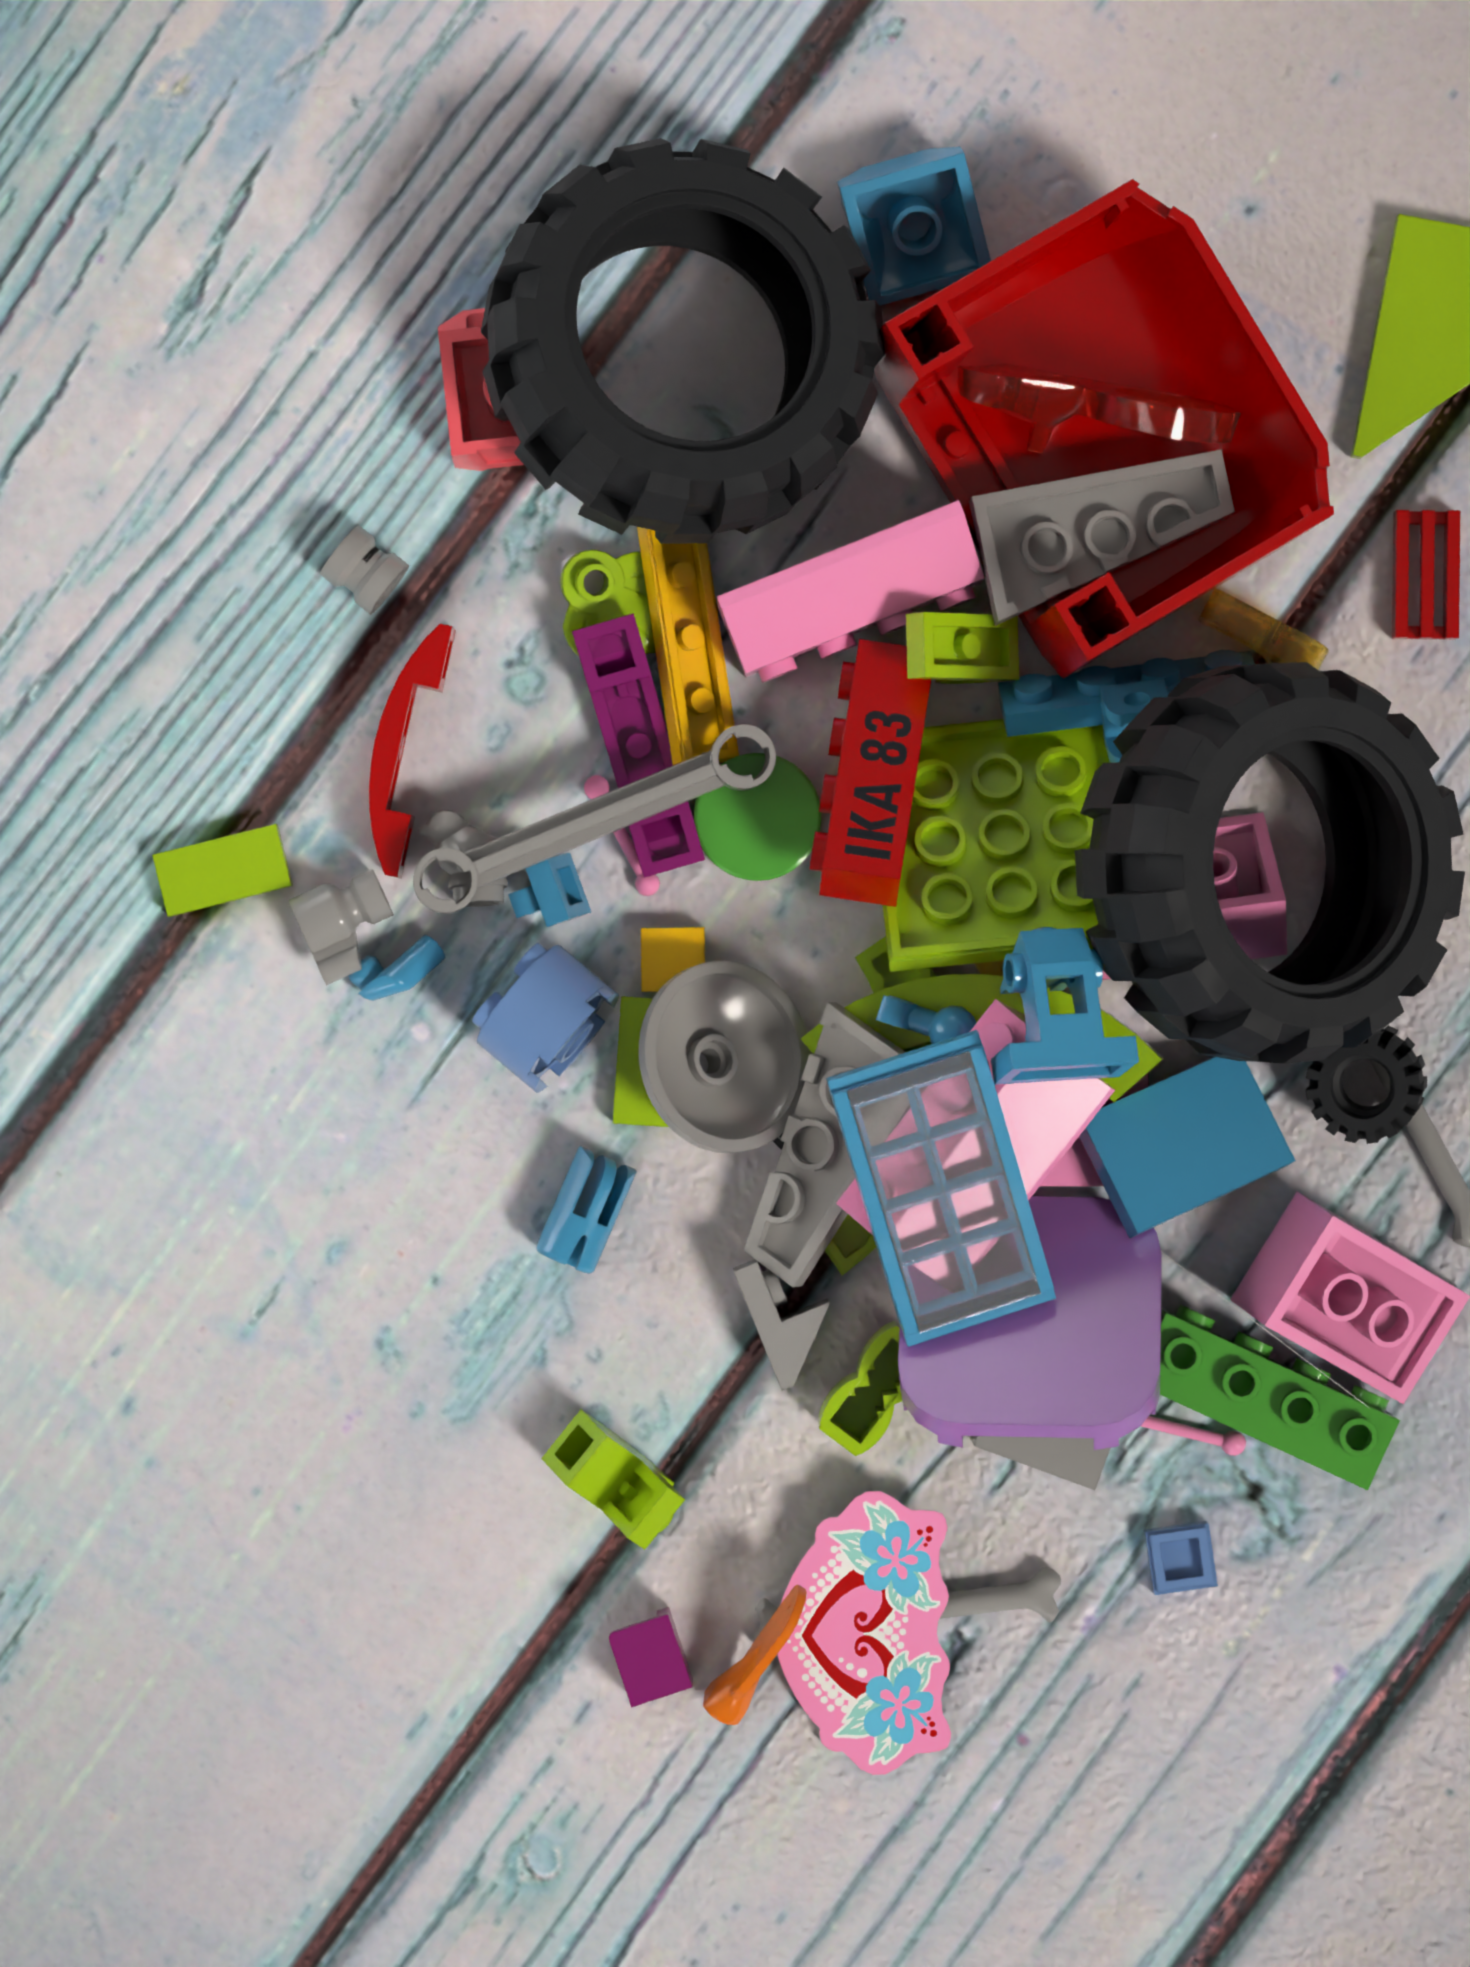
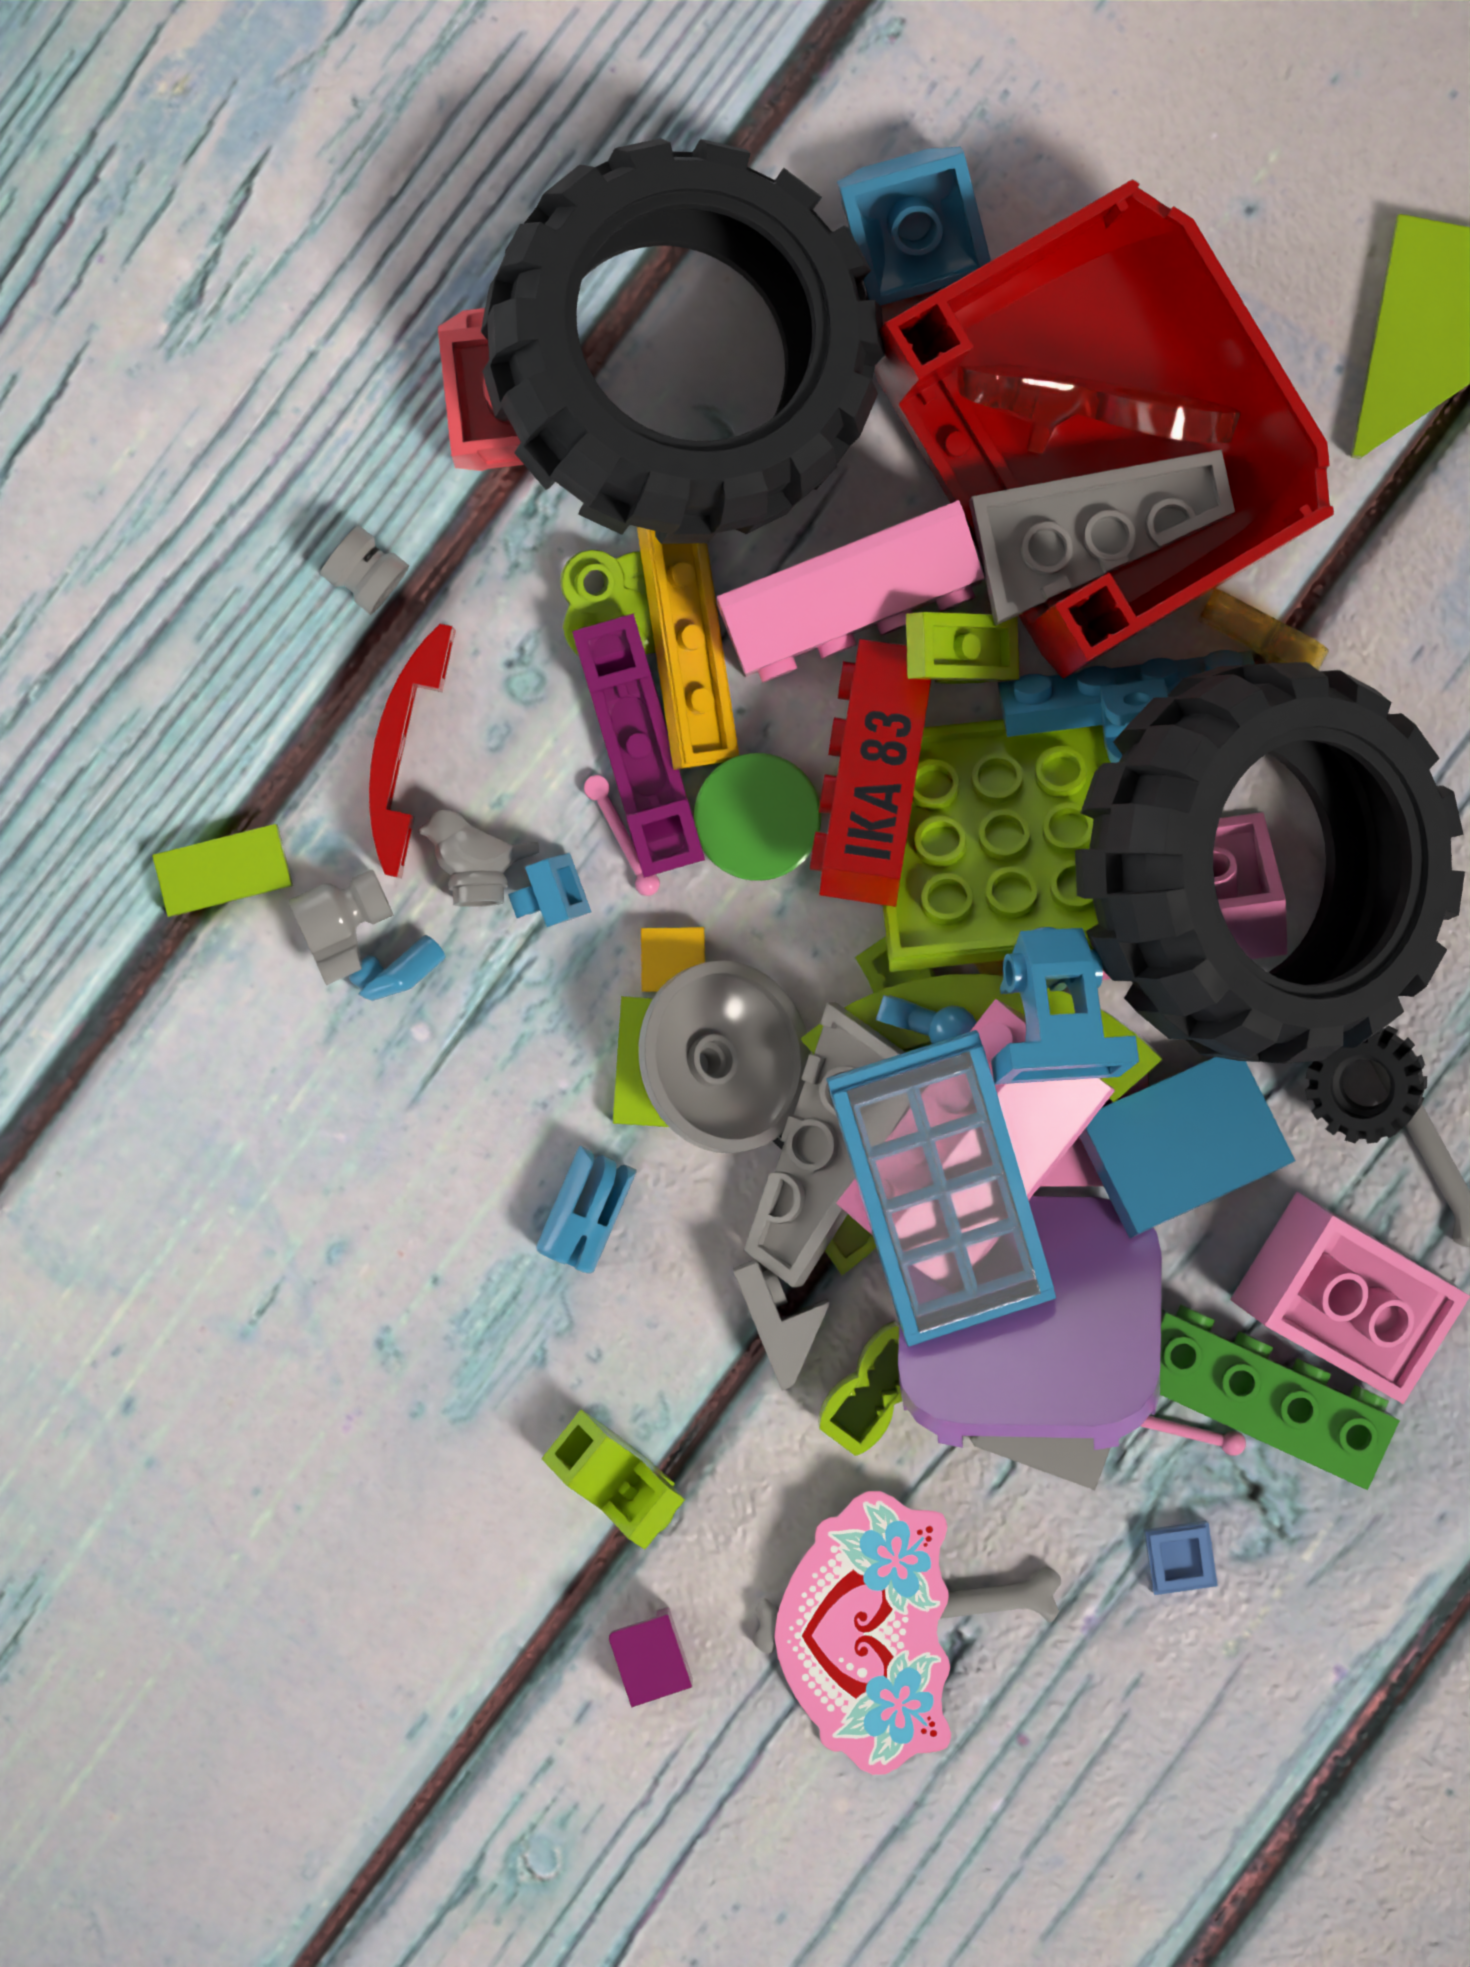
(544, 1015): medium blue brick -> none
(594, 818): light grey piece -> none
(731, 1692): orange piece -> none
(1260, 1326): white sticker -> none
(1451, 574): red tile -> none

